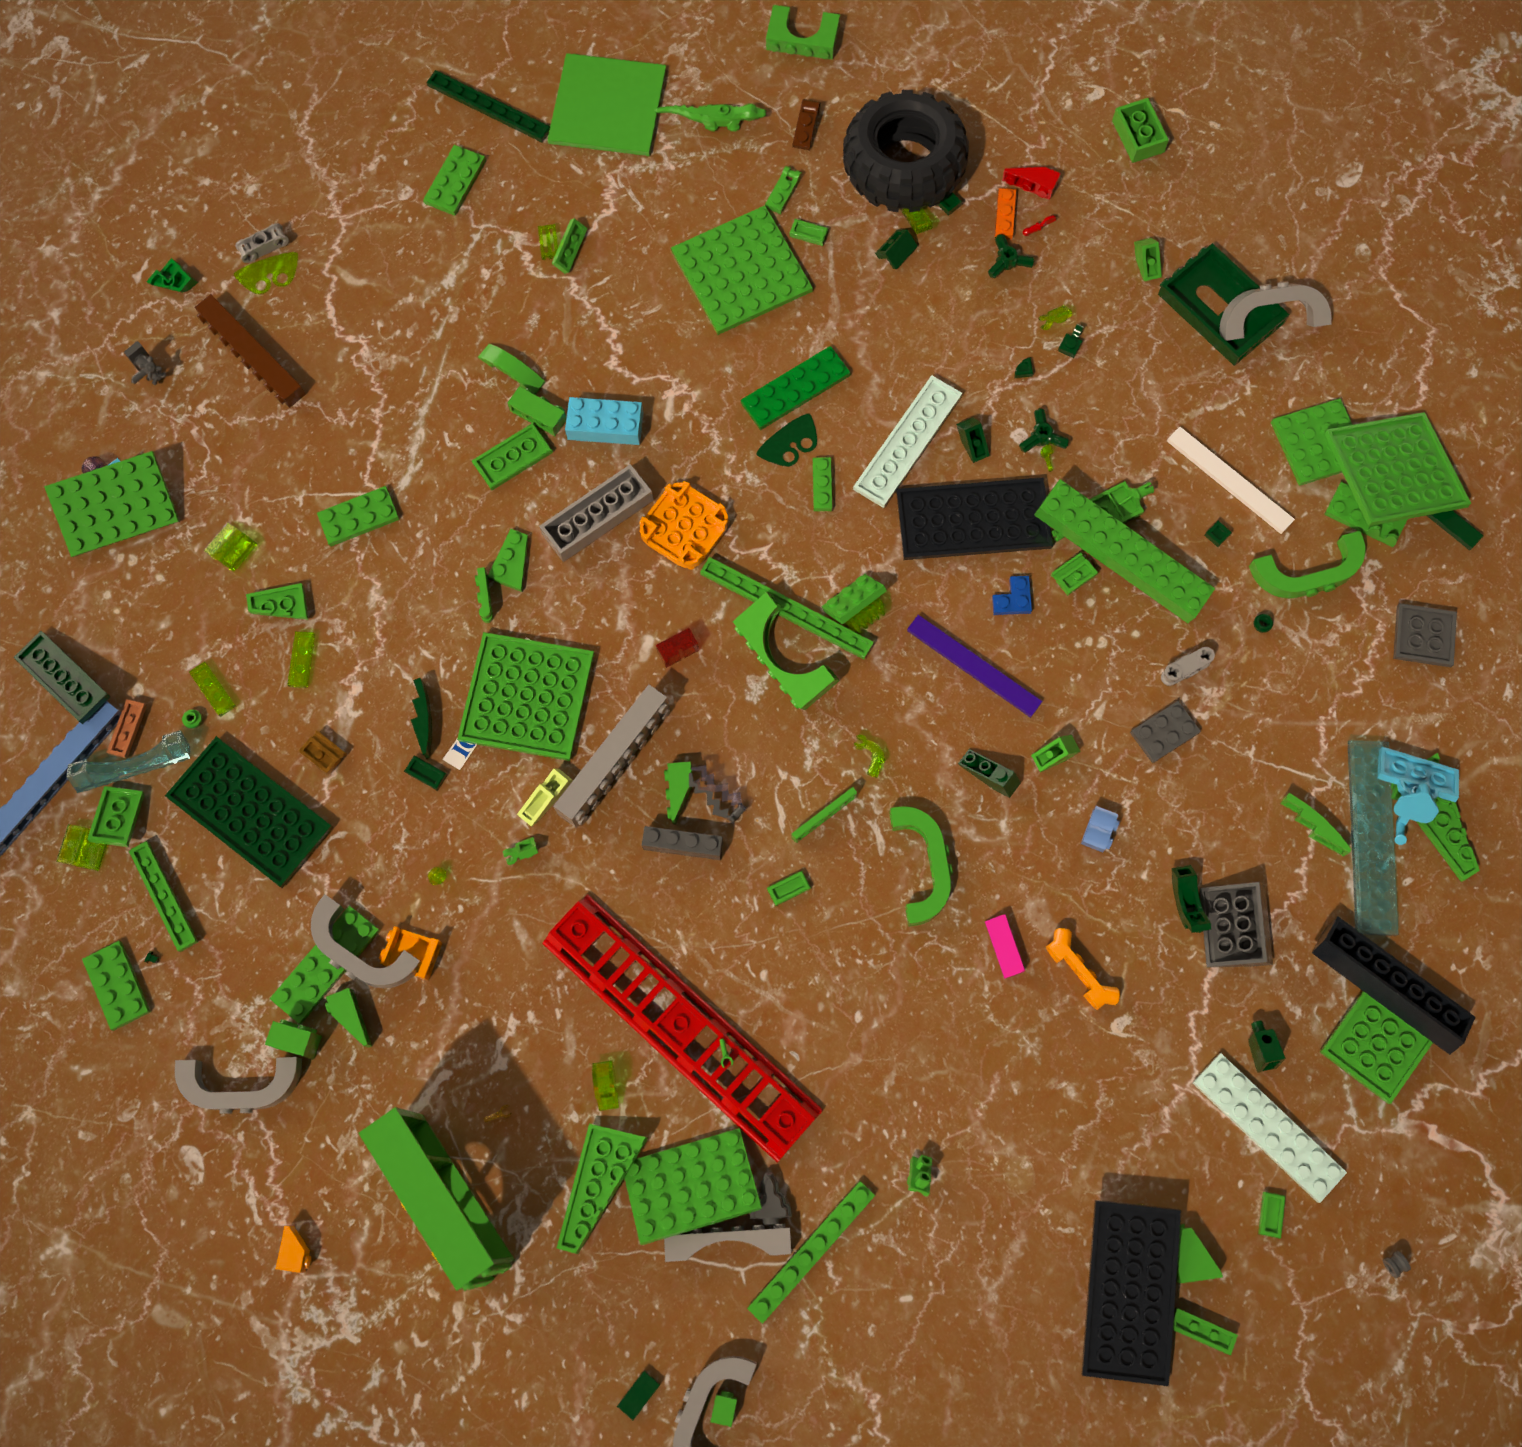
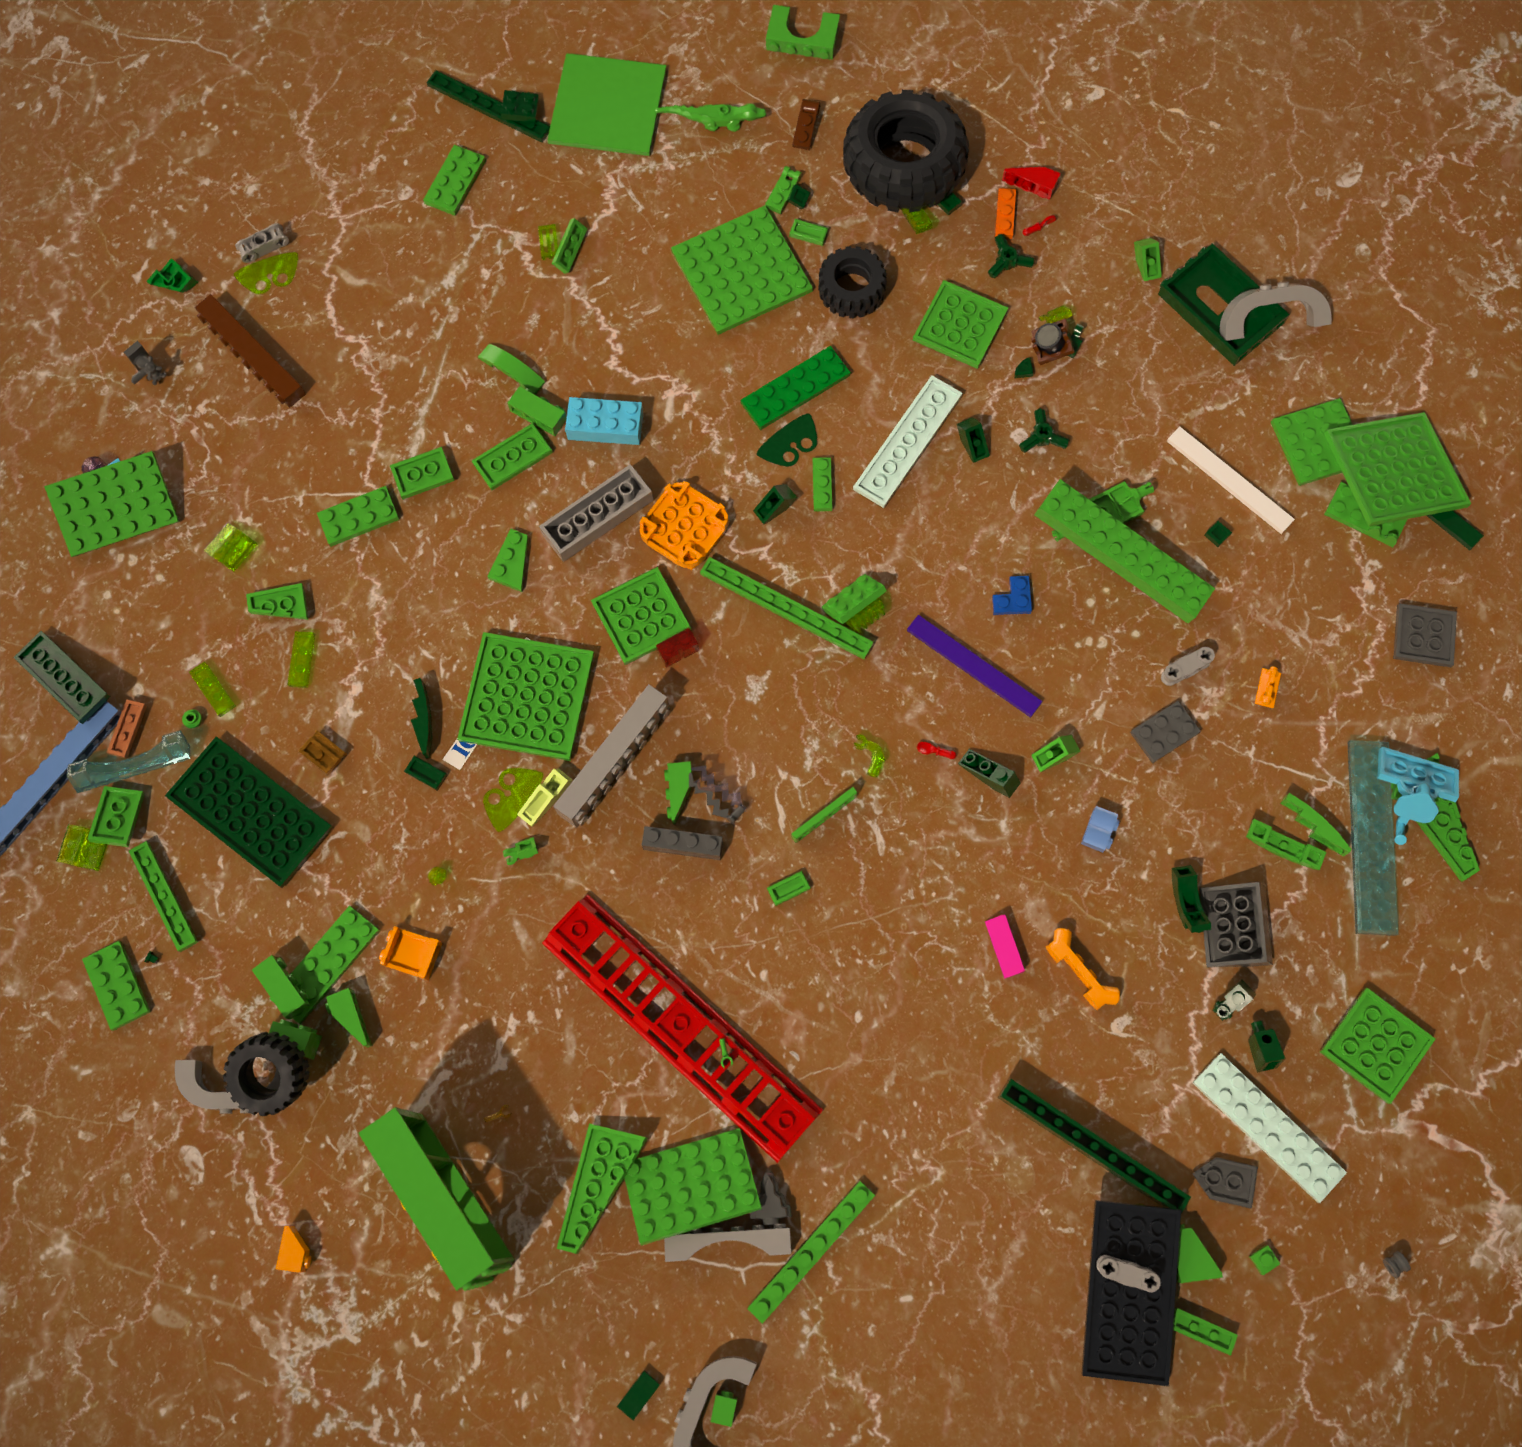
(246, 1088): none -> black tyre
(281, 986): none -> bright green brick
(321, 928): light grey arch -> none
(422, 473): none -> bright green plate
(484, 595): bright green plate -> none
(506, 810): none -> clear neon green piece
(519, 106): none -> dark green plate
(605, 1085): clear neon green brick -> none
(640, 615): none -> bright green plate
(755, 627): bright green arch -> none
(775, 503): none -> dark green slope
(798, 196): none -> dark green plate
(852, 262): none -> black tyre
(897, 248): dark green panel -> none
(920, 1175): bright green hips -> none
(922, 823): bright green arch -> none
(927, 748): none -> red piece
(960, 324): none -> bright green plate
(972, 519): black plate -> none
(1045, 452): clear neon green hand -> none
(1052, 341): none -> piece
(1074, 574): bright green plate -> none
(1093, 1146): none -> dark green brick
(1128, 1273): none -> light grey piece
(1140, 130): bright green brick -> none
(1228, 1181): none -> dark grey tile
(1235, 999): none -> brick
(1263, 618): dark green plate -> none
(1264, 1260): none -> bright green plate
(1268, 687): none -> light orange hinge
(1271, 1215): bright green tile -> none
(1274, 582): bright green arch -> none
(1284, 846): none -> bright green slope
(1394, 985): black brick -> none

